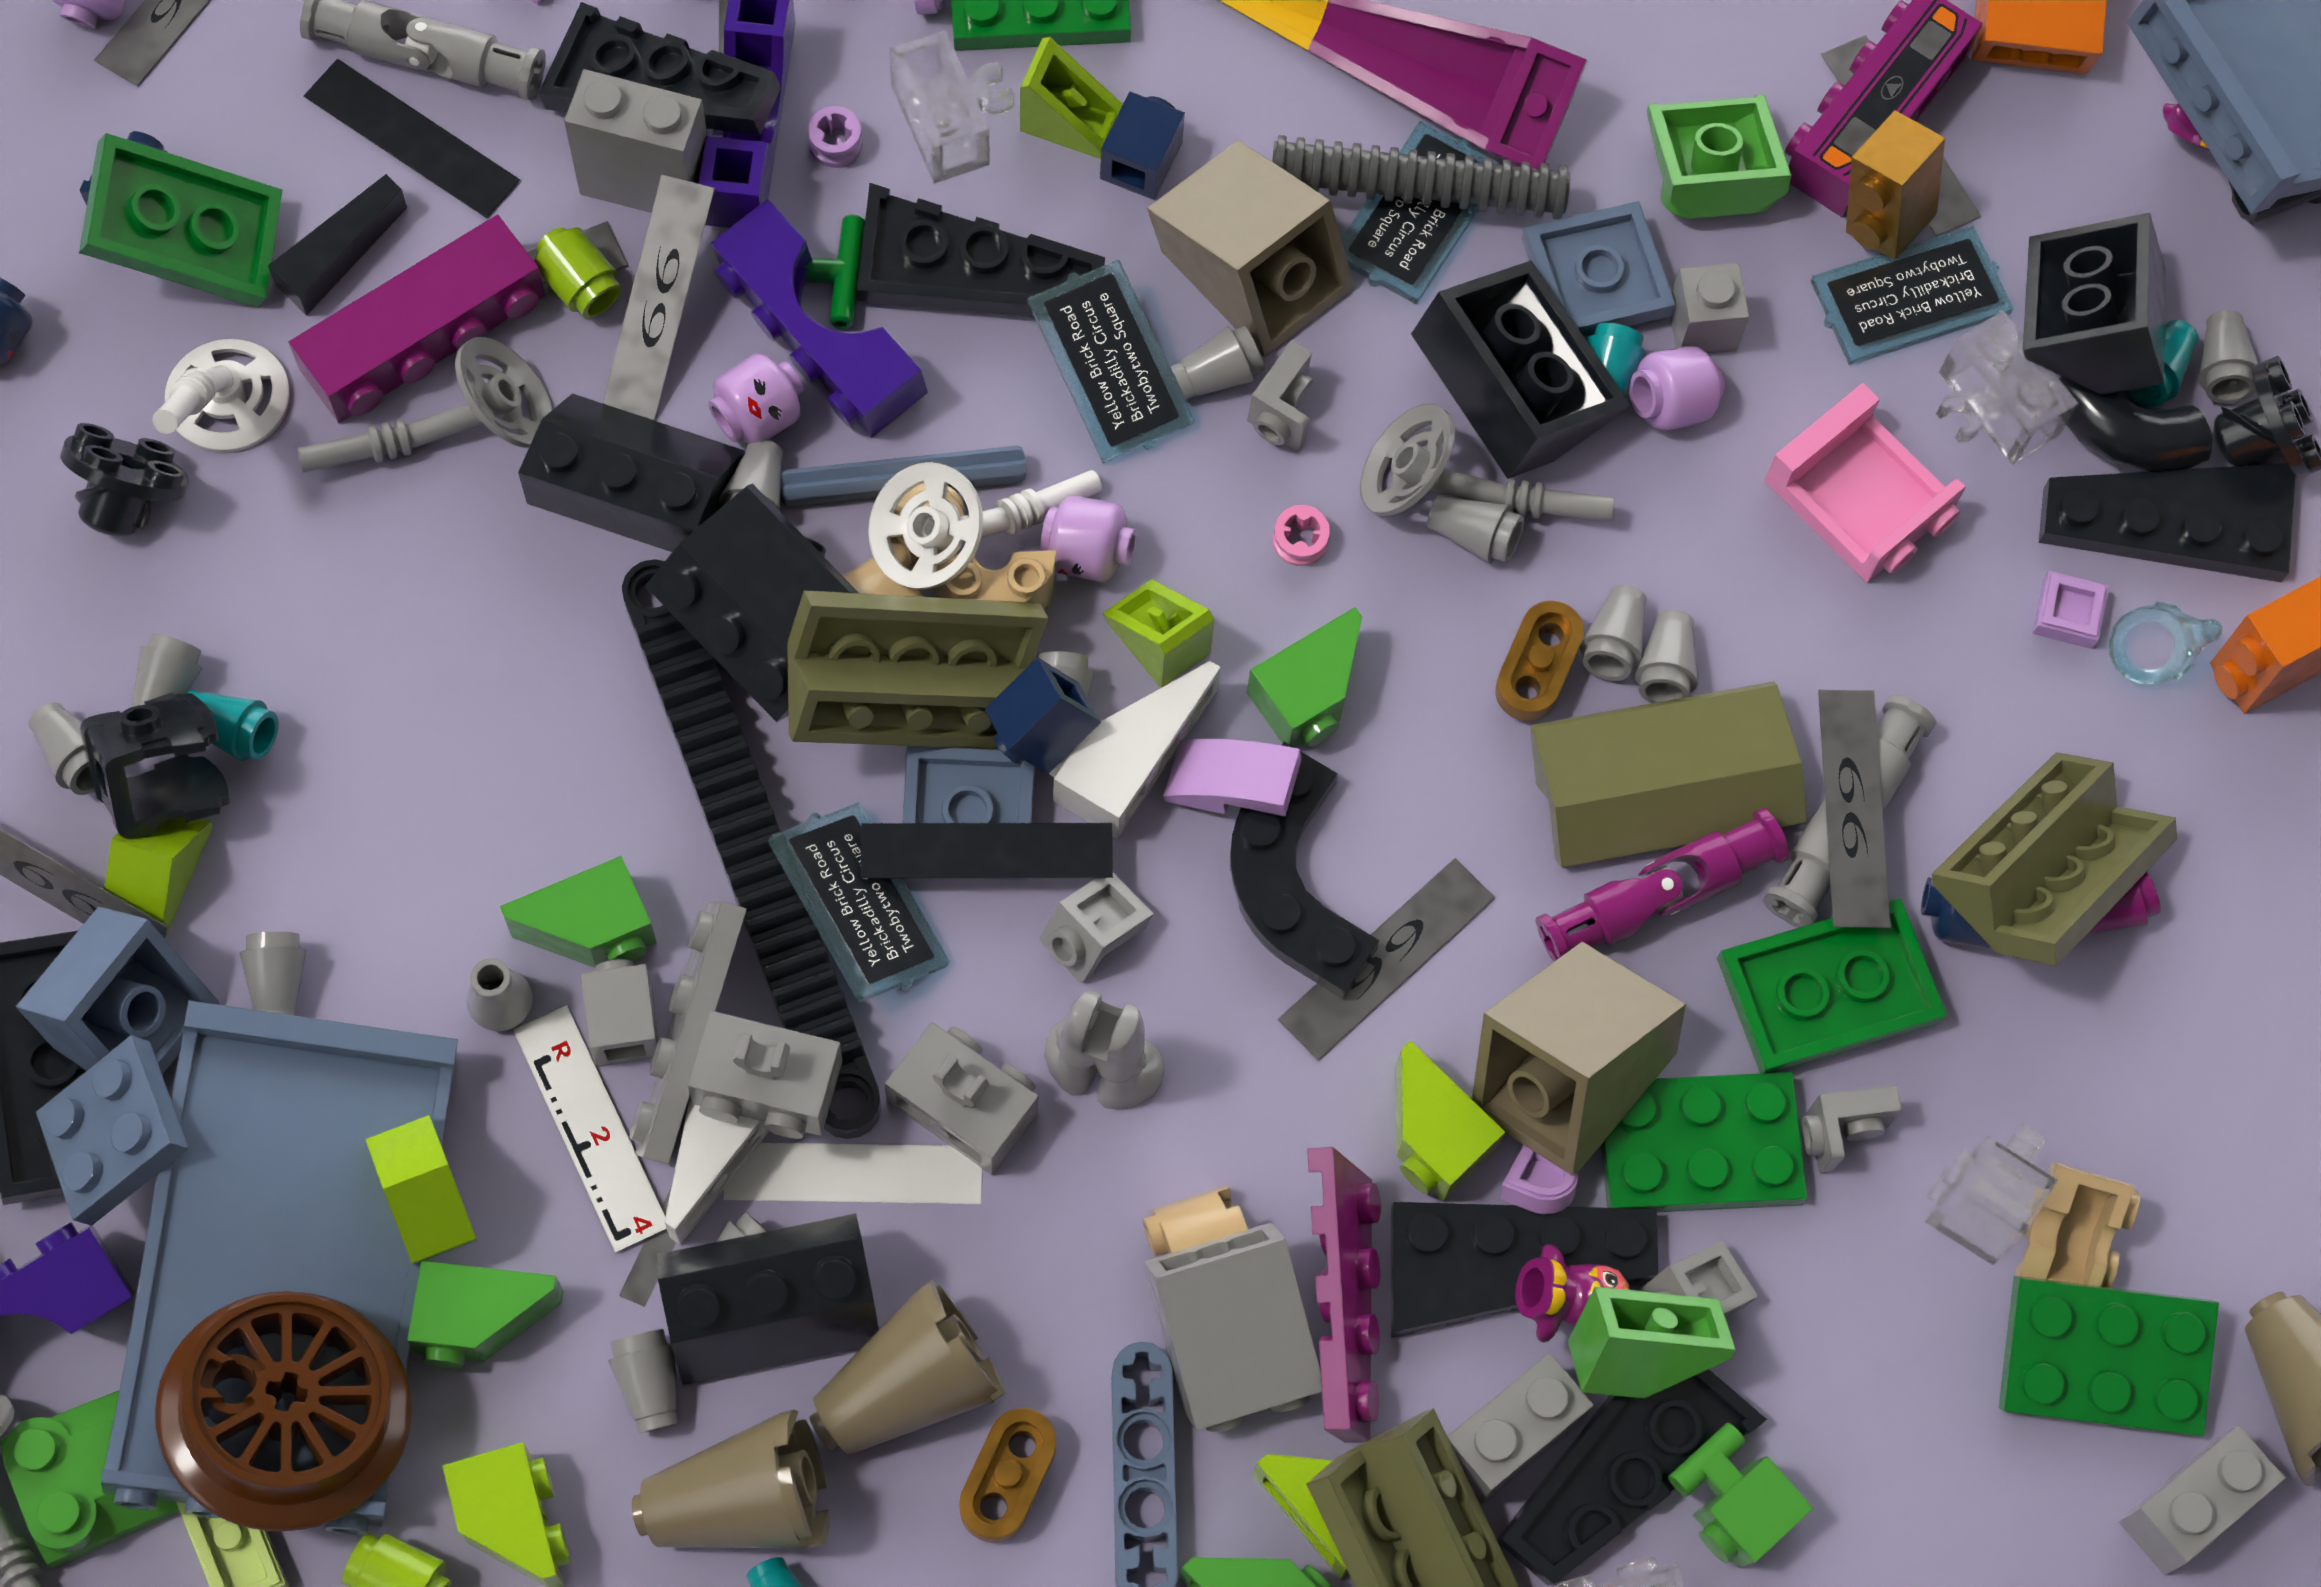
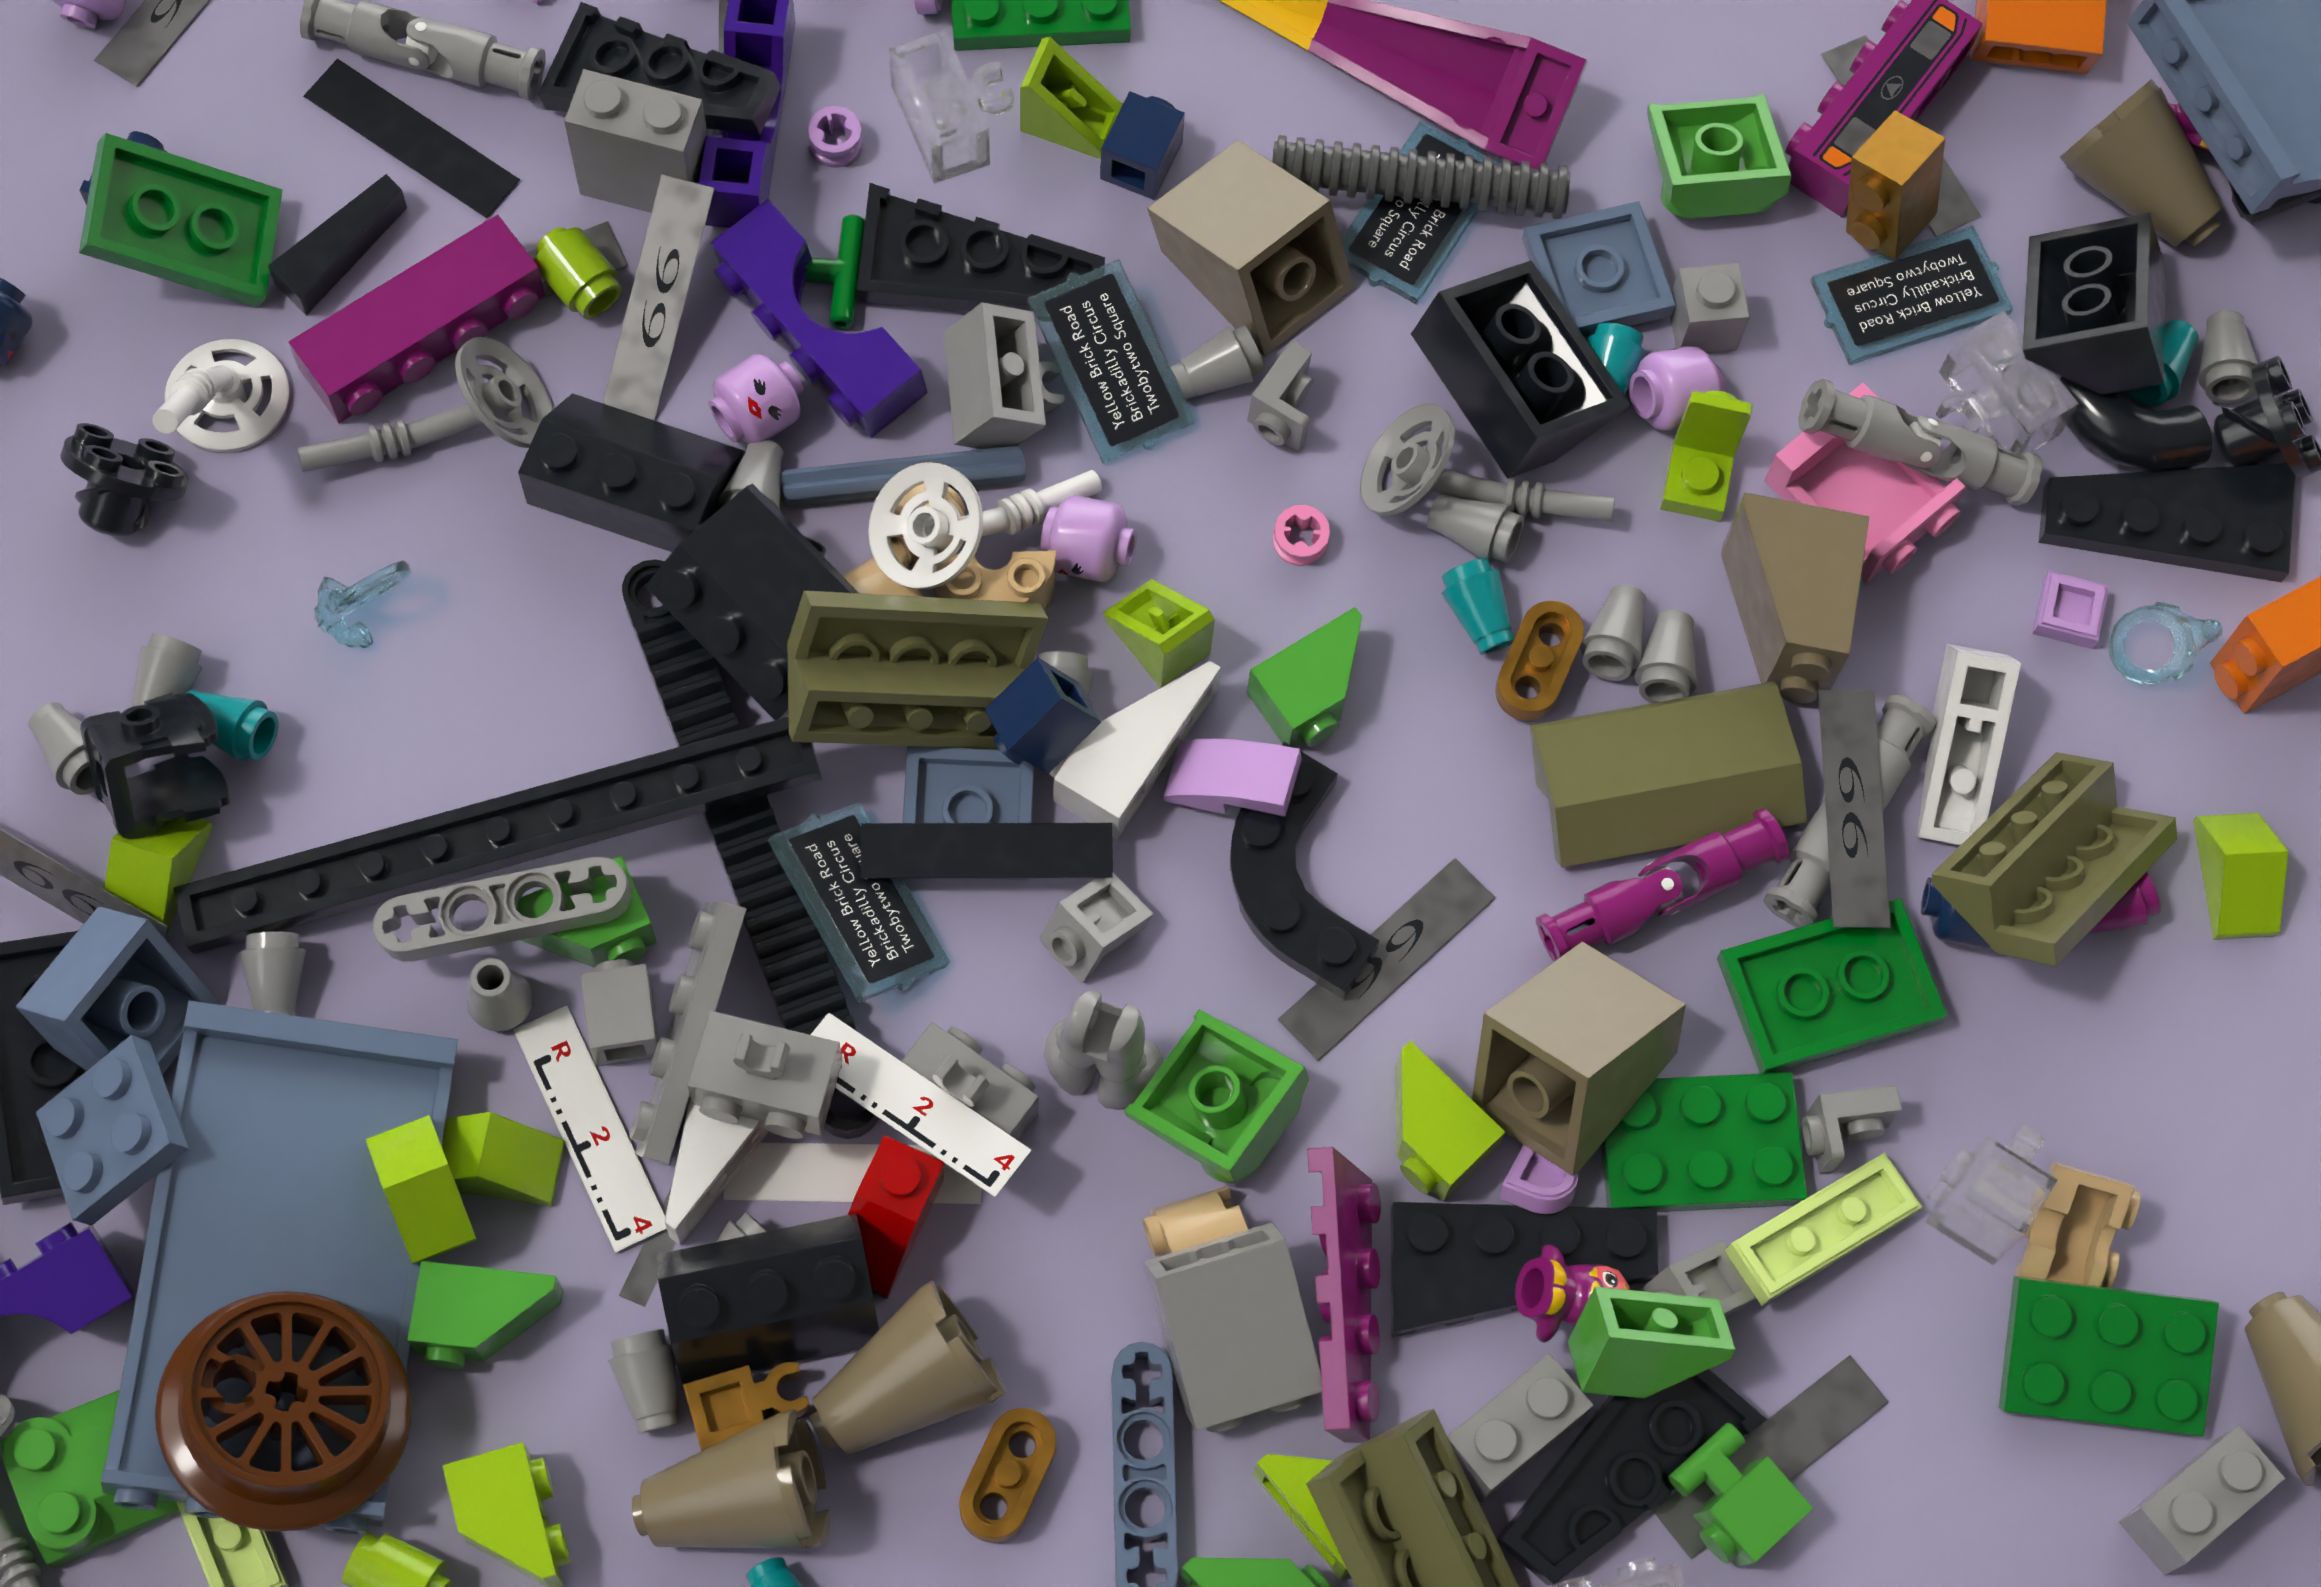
(338, 600): none -> clear light blue piece
(494, 834): none -> black plate
(502, 1158): none -> lime slope
(503, 919): none -> light grey beam
(733, 1402): none -> pearl gold plate
(893, 1207): none -> red slope
(923, 1110): none -> white sticker
(997, 377): none -> light grey brick
(1221, 1098): none -> bright green slope
(1479, 603): none -> teal cone
(1704, 454): none -> lime bracket
(1789, 1438): none -> flat silver sticker
(1795, 589): none -> dark tan slope
(1822, 1229): none -> yellowish green tile
(1897, 436): none -> light grey piece
(1966, 742): none -> white slope
(2148, 167): none -> dark tan cone
(2241, 874): none -> lime slope

